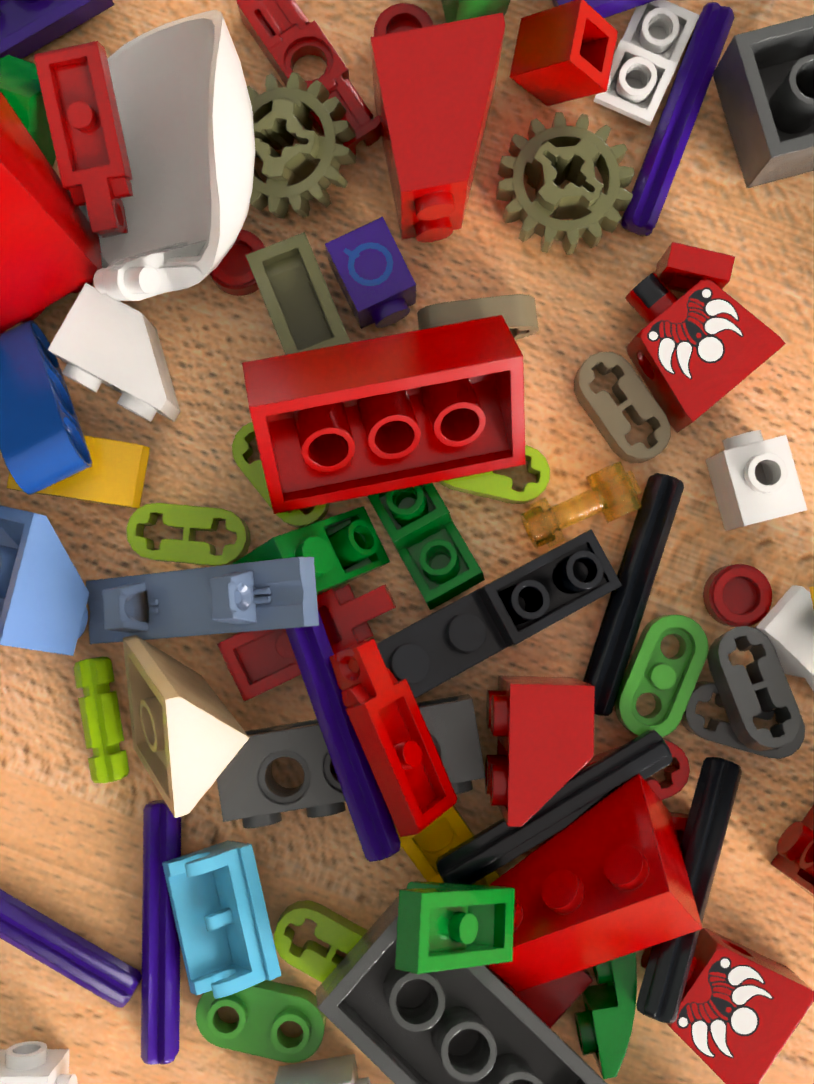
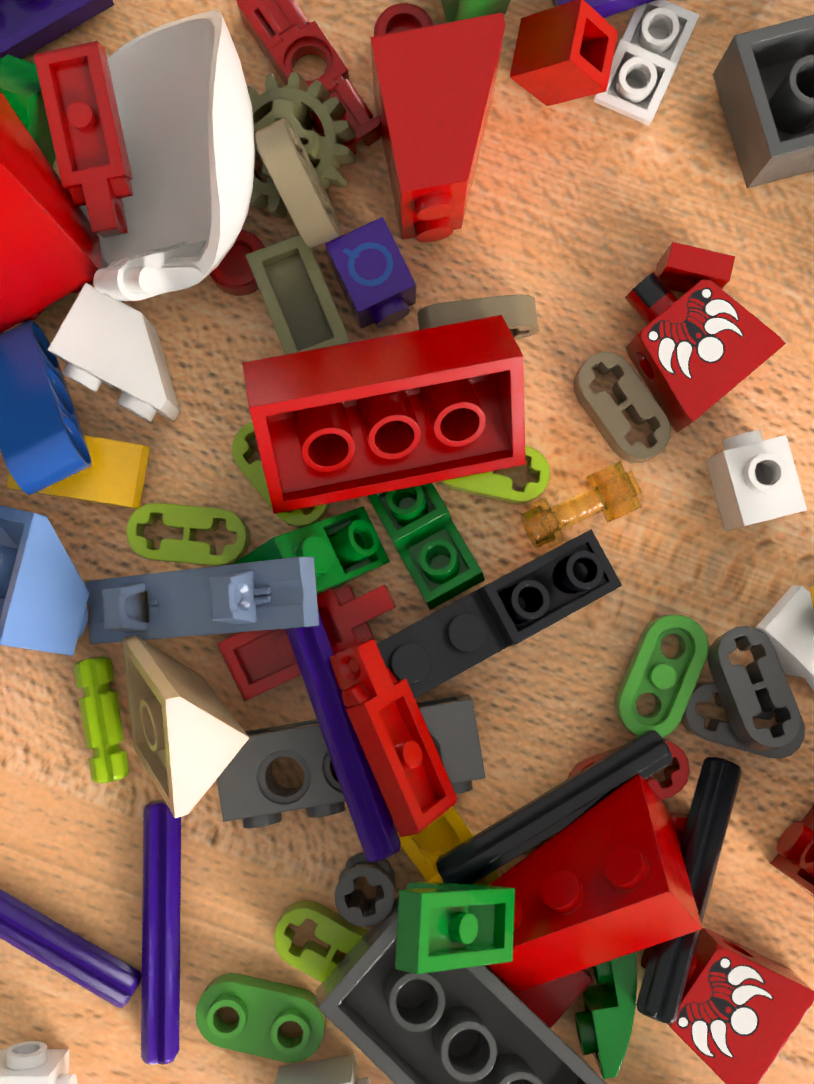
(221, 919): medium azure hinge -> none
(297, 183): none -> dark tan beam
(353, 903): none -> dark grey bush
(541, 741): red slope -> none
(548, 161): olive gear -> none
(630, 600): black axle -> none
(678, 119): dark purple axle -> none
(737, 595): red tile -> none

